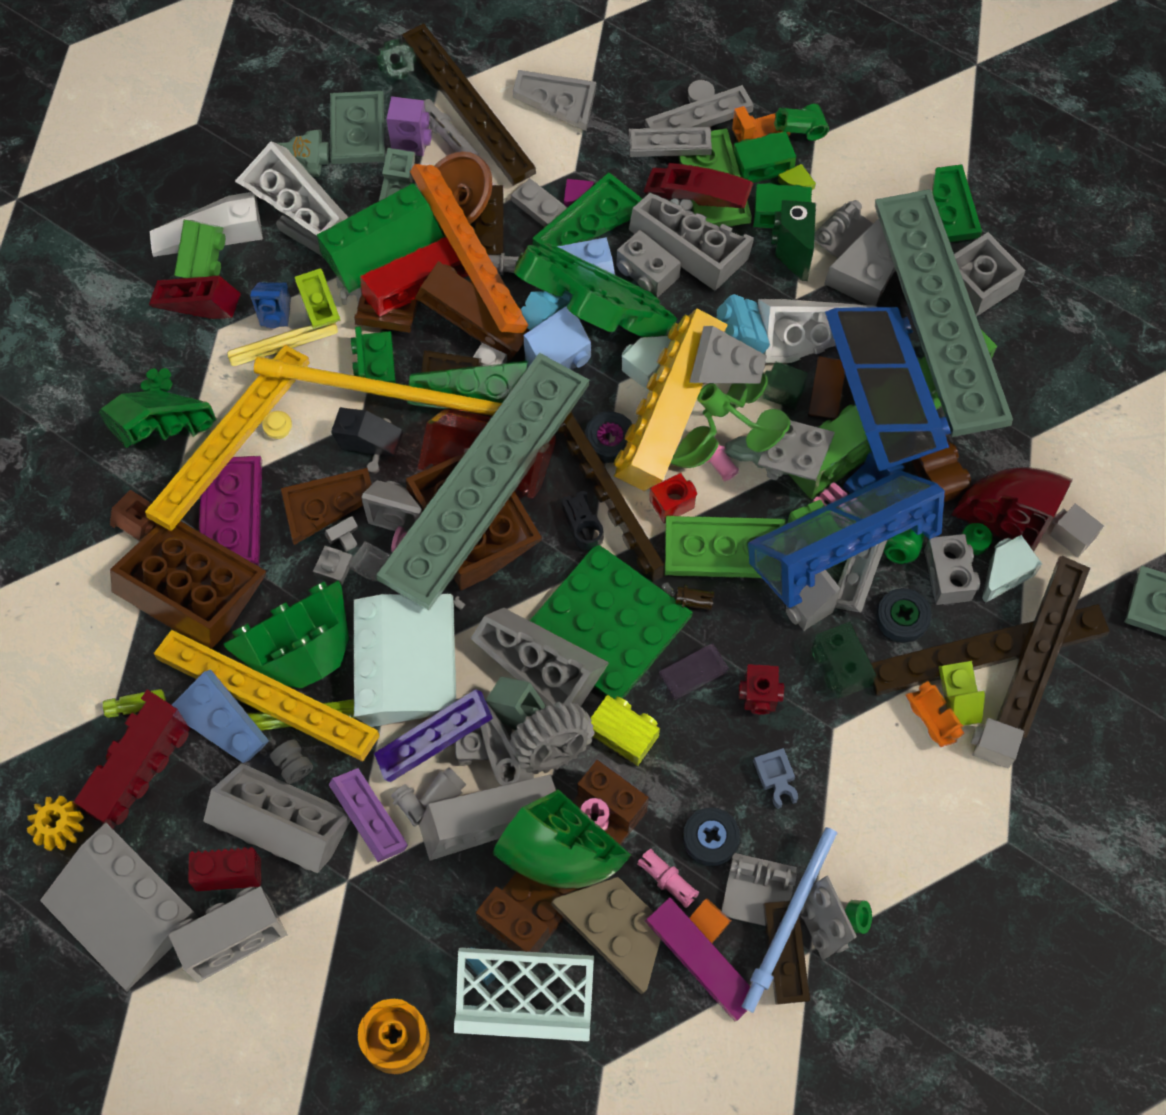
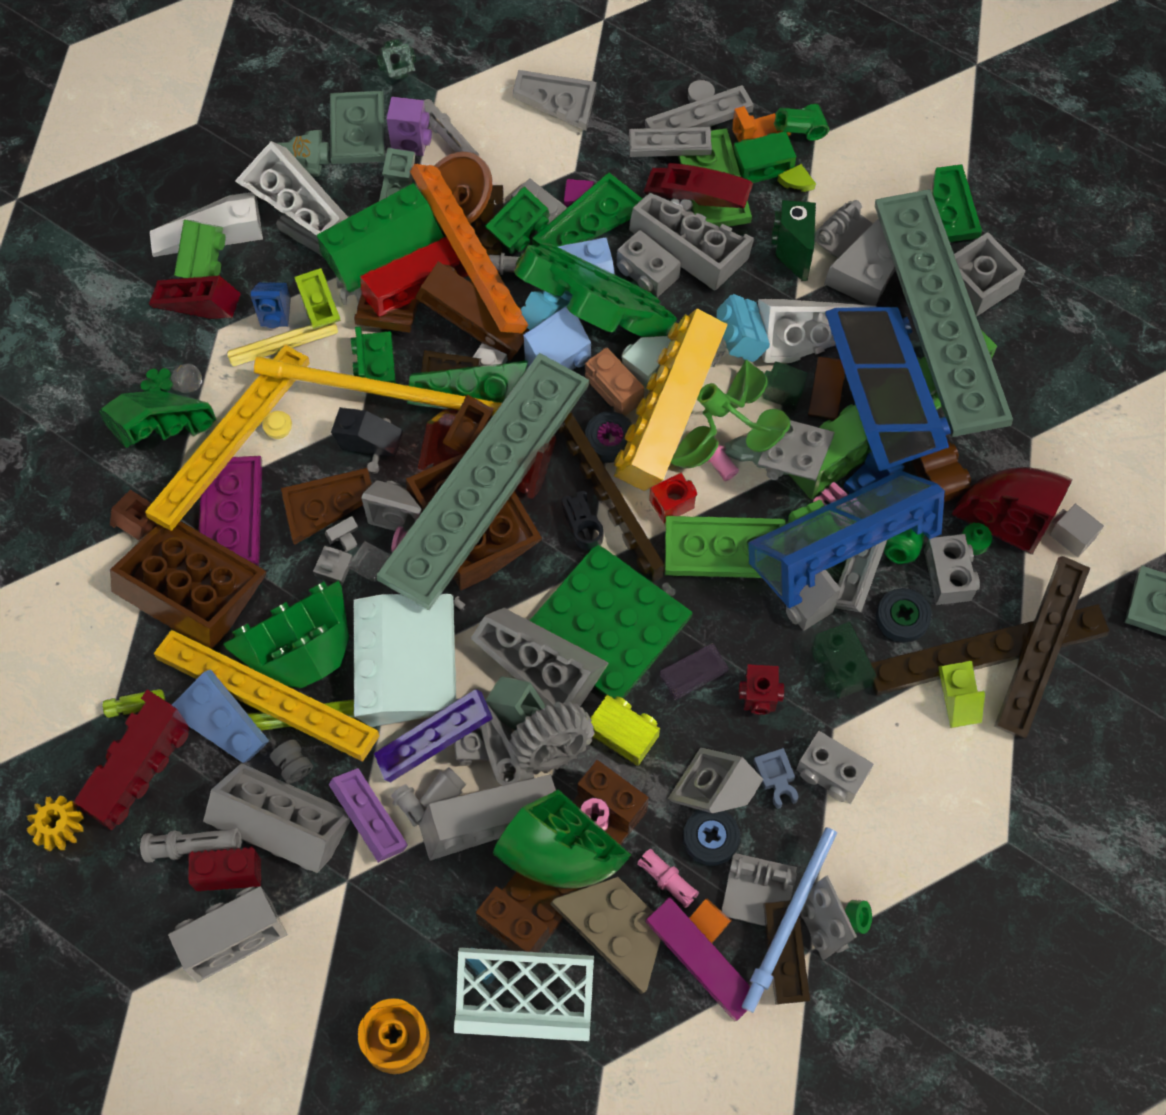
(116, 906): light grey slope -> none
(176, 845): none -> light grey pin
(186, 378): none -> clear tile
(468, 424): none -> reddish brown slope
(469, 105): dark brown plate -> none
(519, 221): none -> green bracket
(614, 382): none -> nougat brick
(694, 598): dark brown pin -> none
(716, 782): none -> light grey slope
(726, 359): light grey wing -> none
(769, 199): green brick -> none
(834, 768): none -> light grey brick
(942, 727): orange hinge -> none
(997, 742): light grey brick -> none
(1010, 566): light aqua slope -> none

